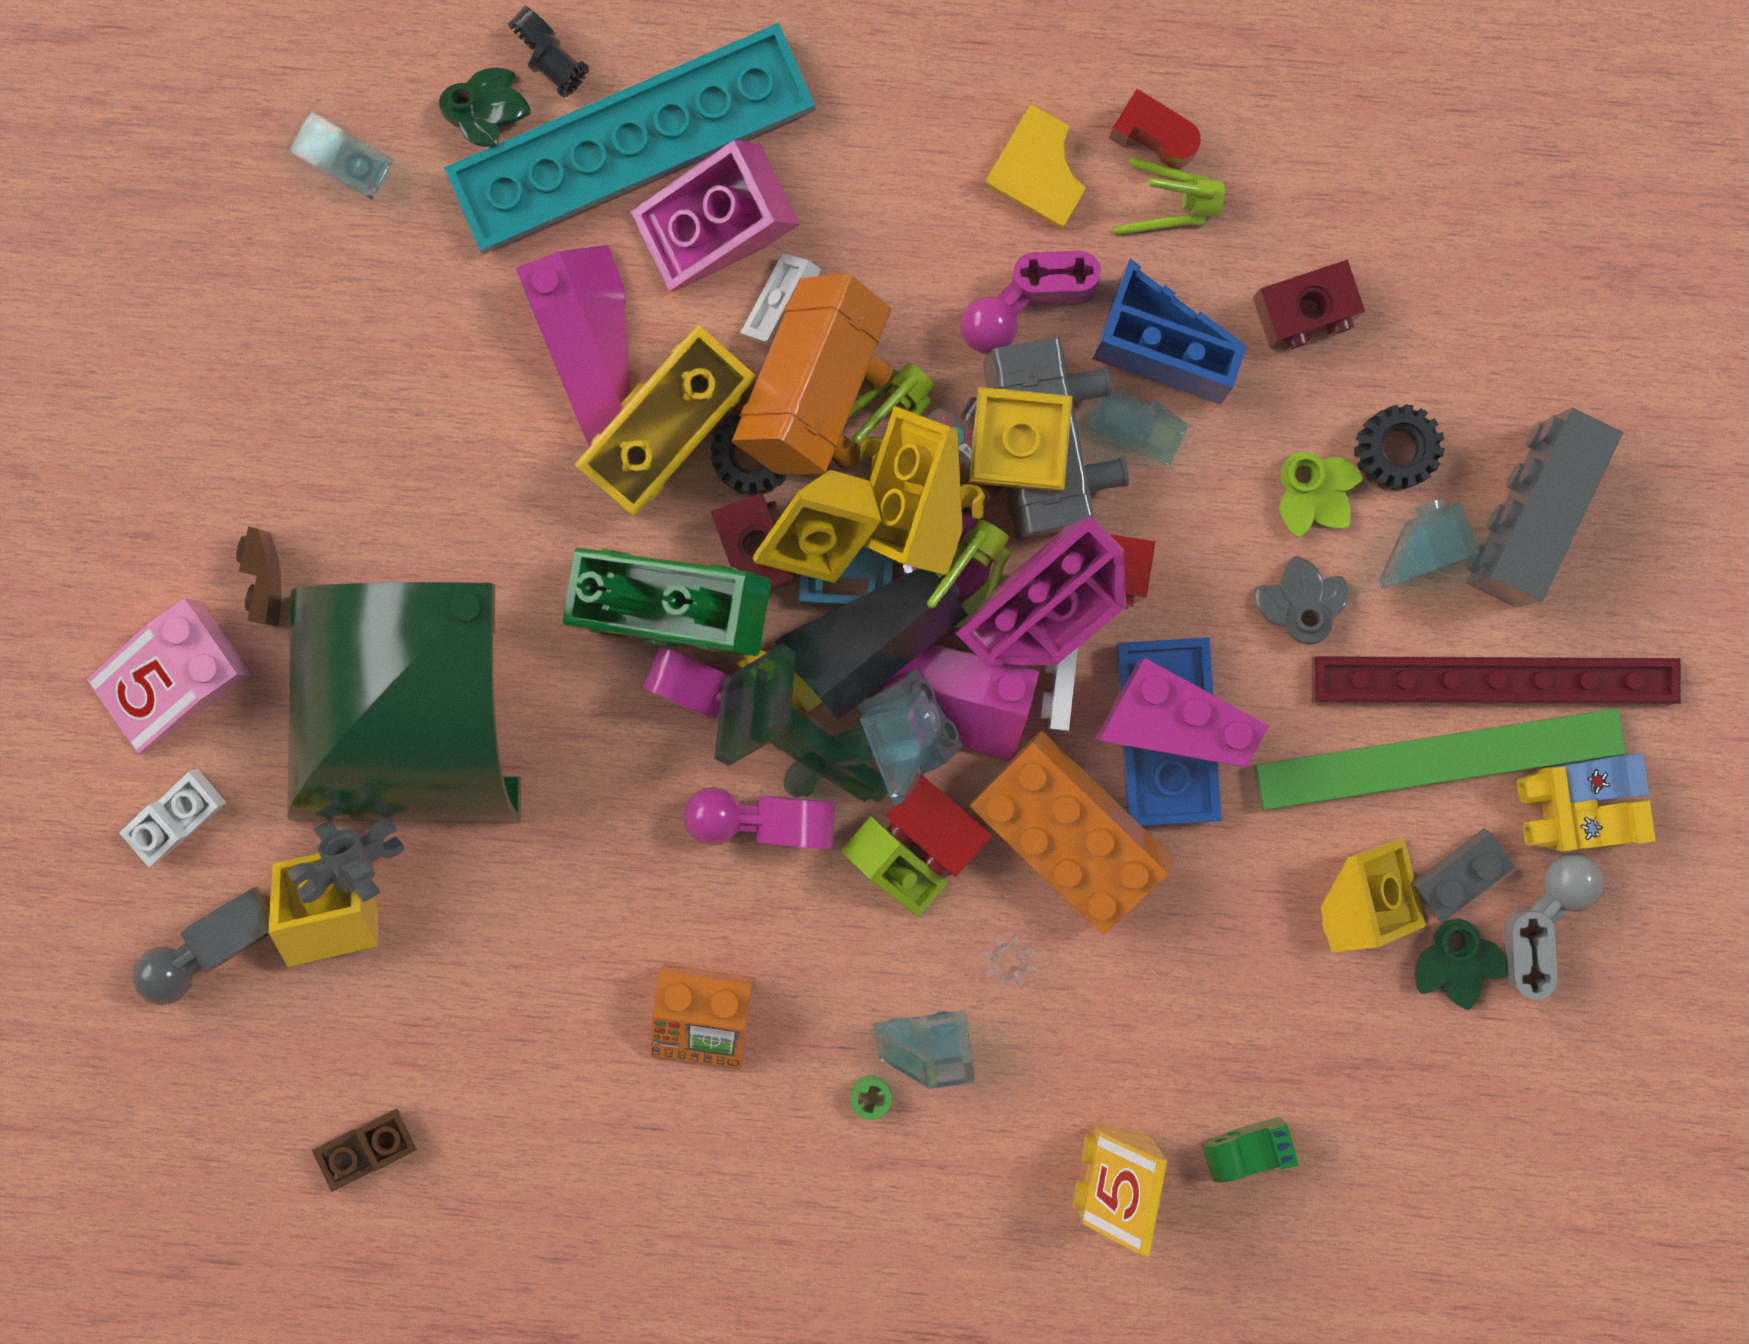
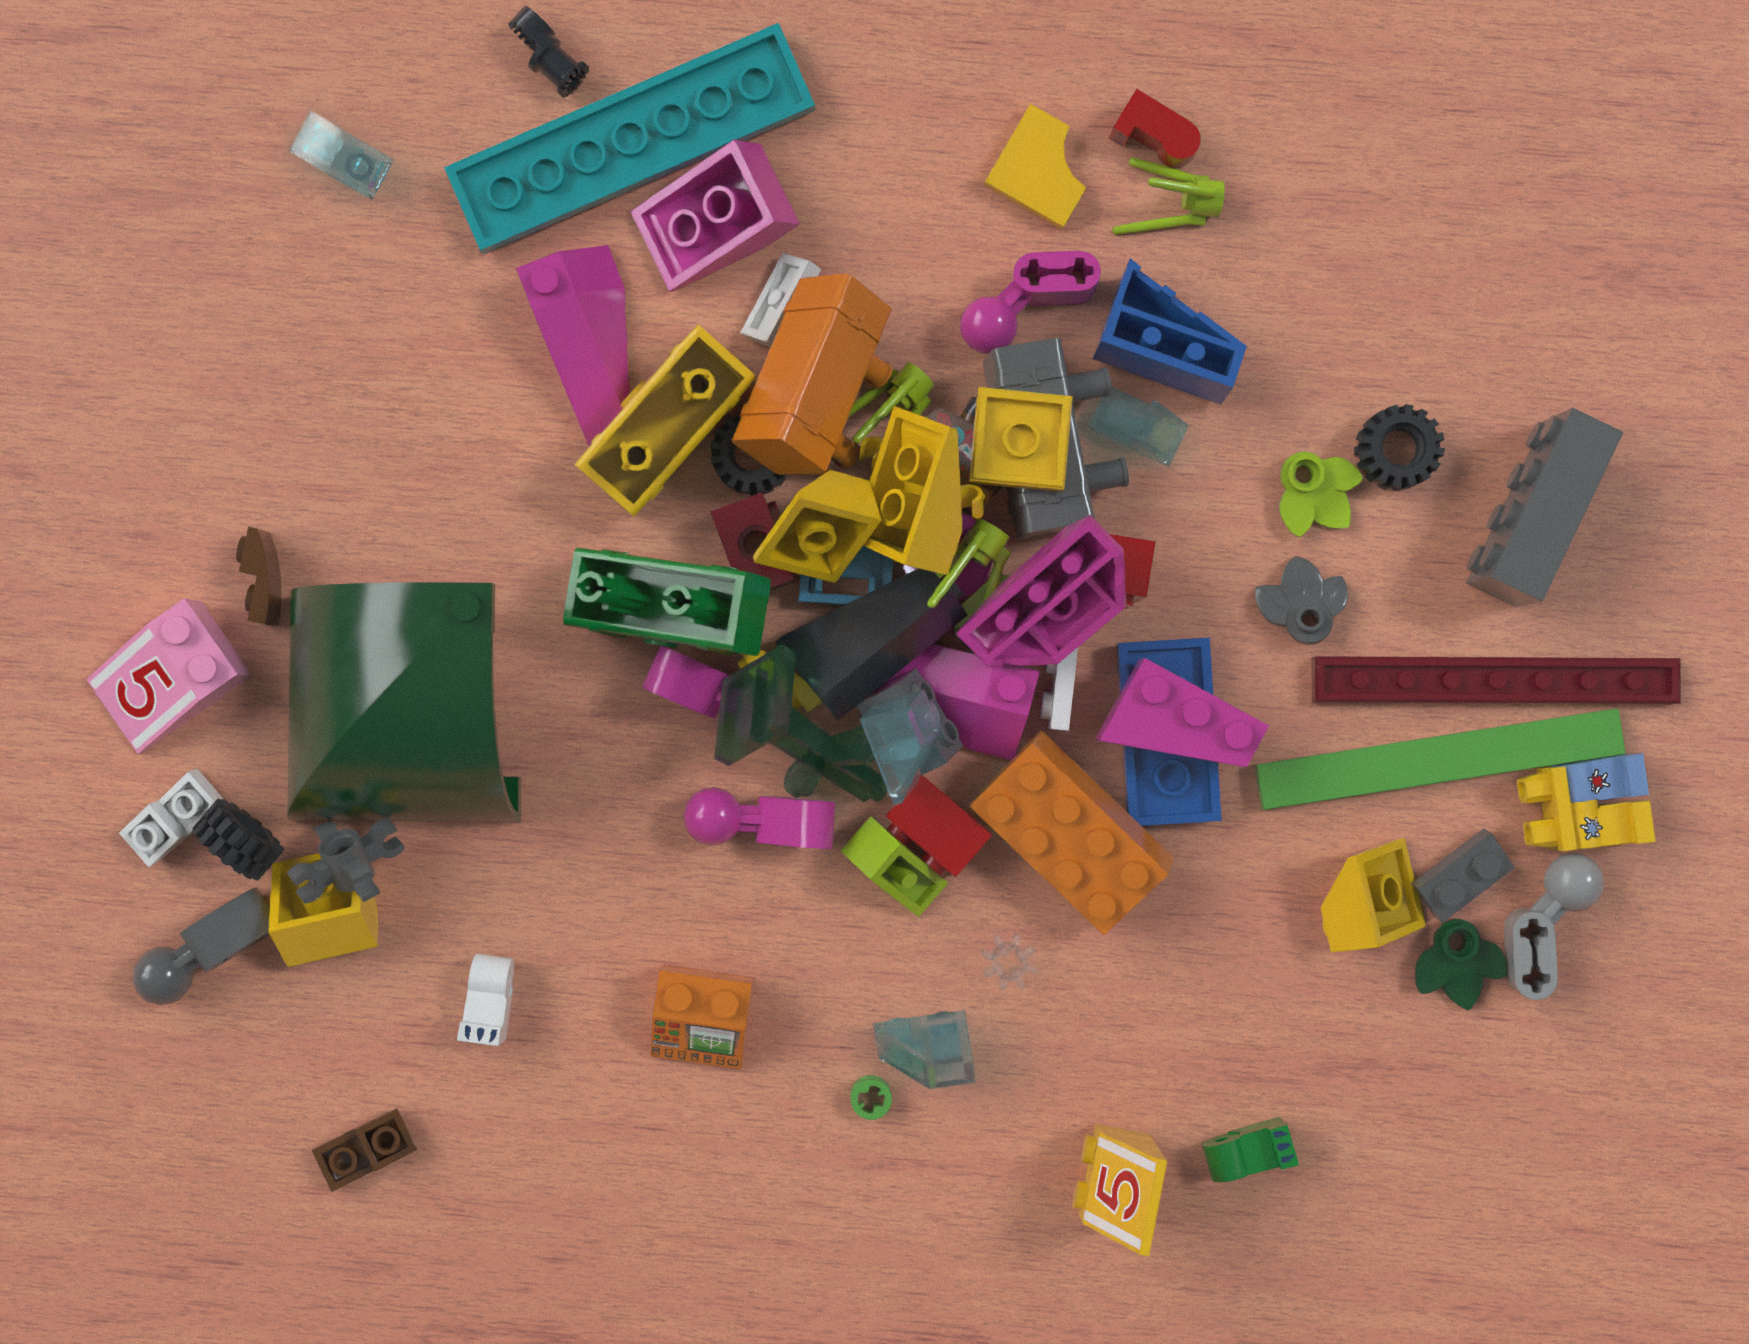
(237, 839): none -> black tyre
(487, 1000): none -> white leg
(488, 105): dark green plate -> none
(1329, 287): dark red brick -> none
(1429, 543): clear light blue slope -> none

